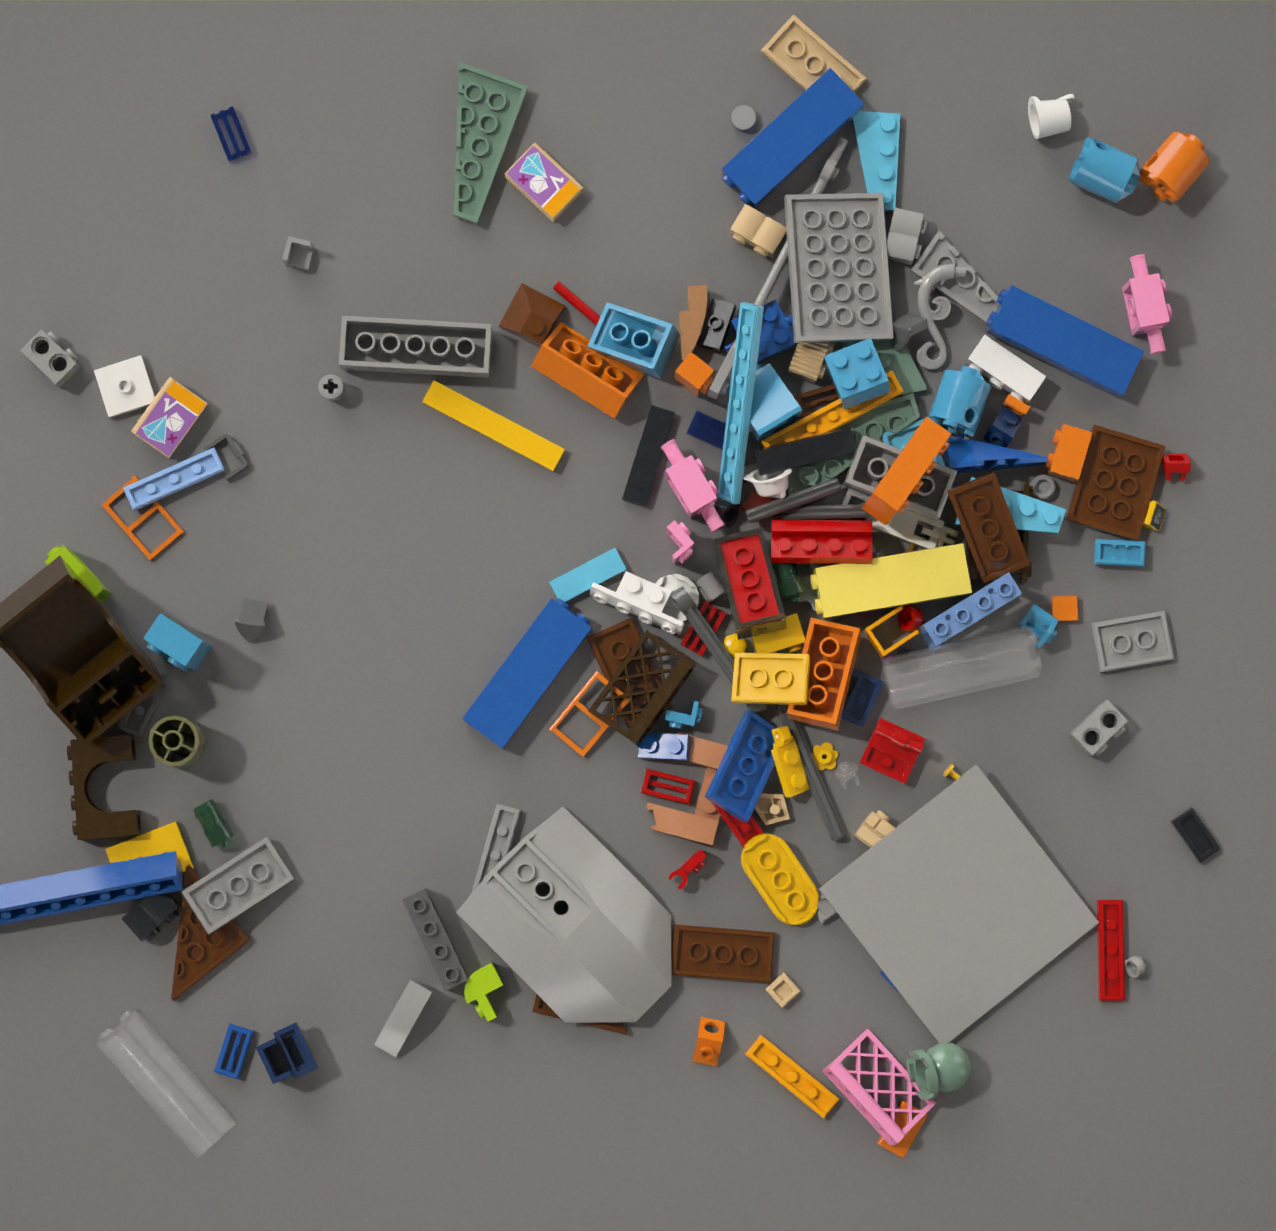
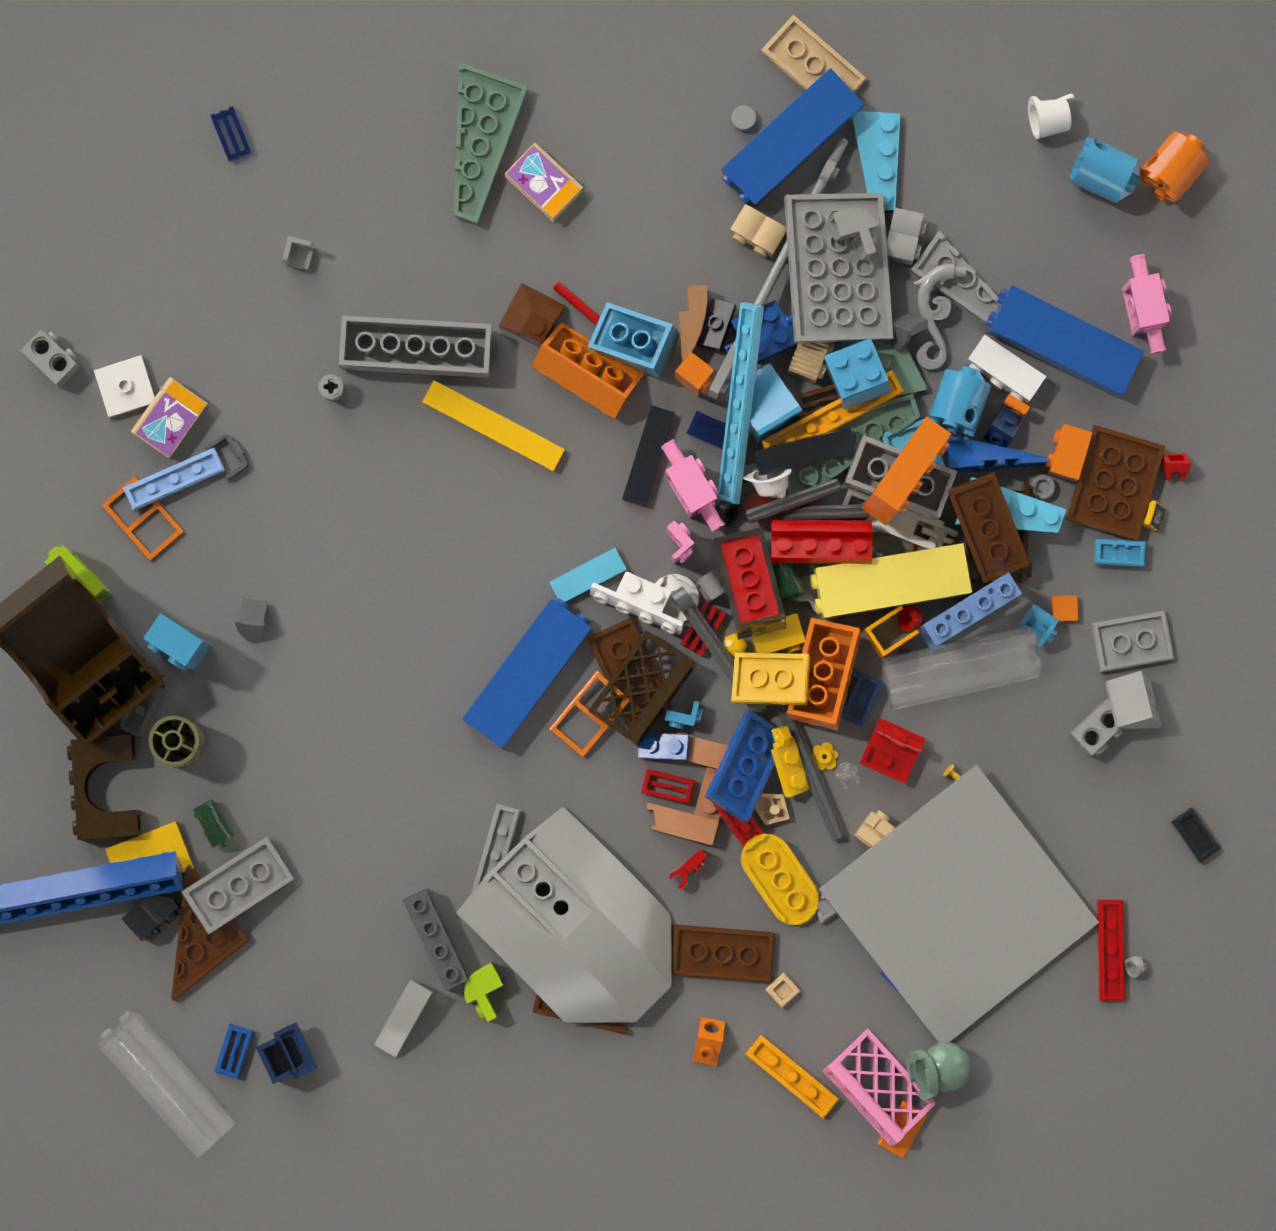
(856, 224): none -> light grey brick
(1133, 702): none -> light grey slope

